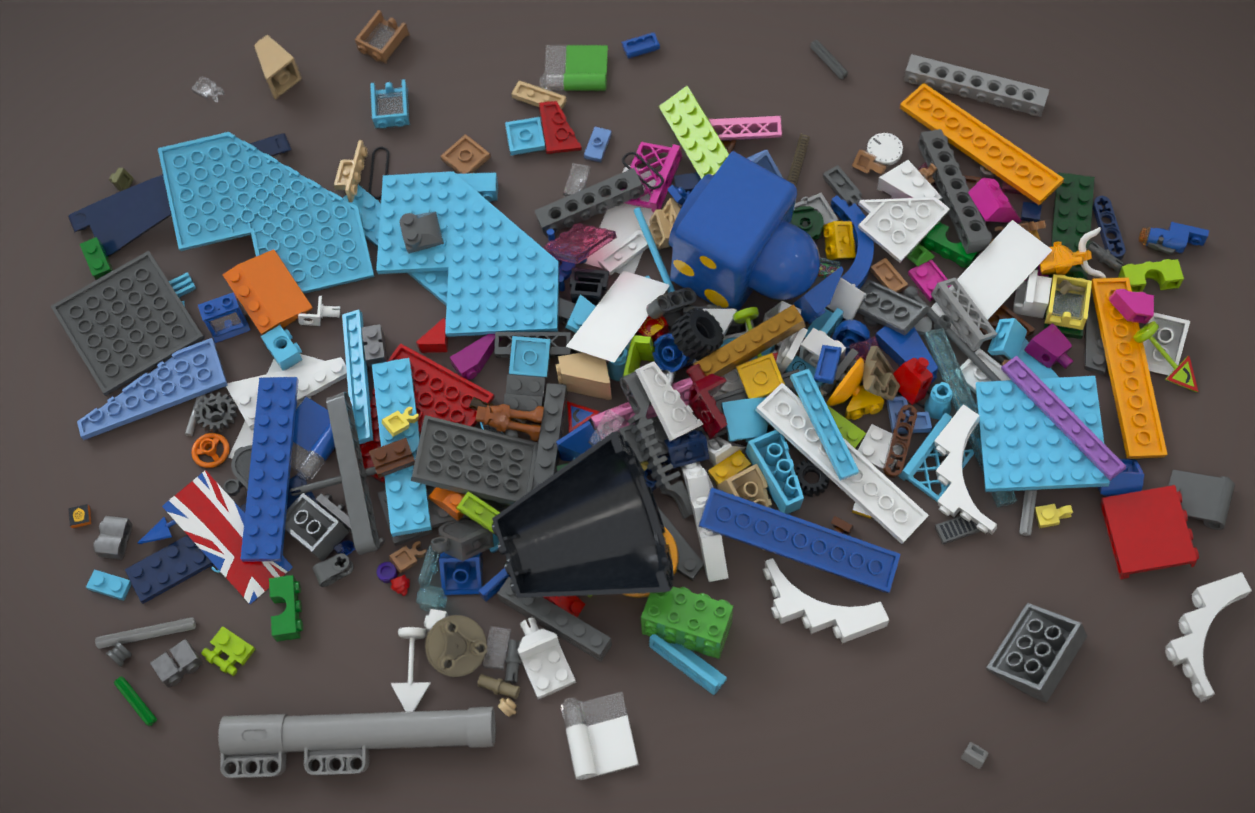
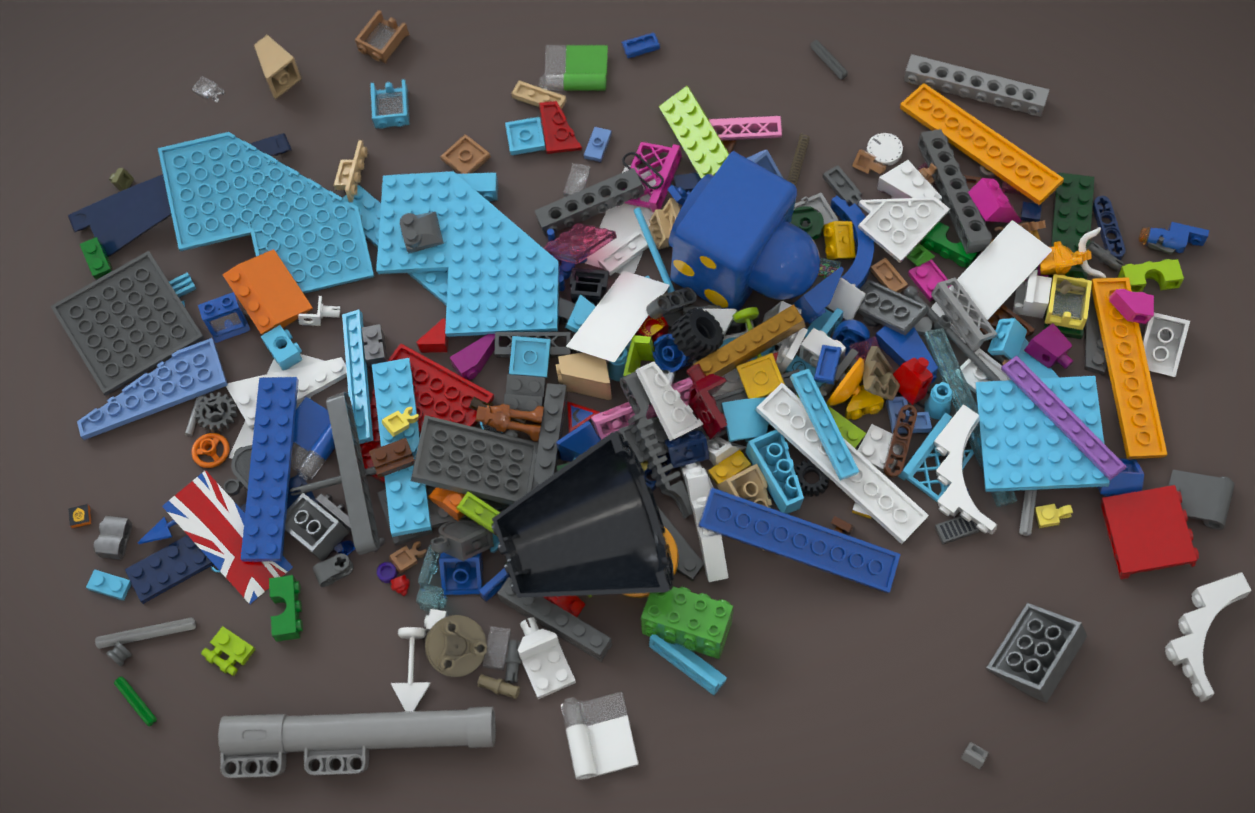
(168, 670): flat silver piece -> none
(371, 171): black piece -> none
(508, 706): tan plate -> none
(608, 424): clear plate -> none
(847, 621): white arch -> none
(1183, 373): lime piece -> none

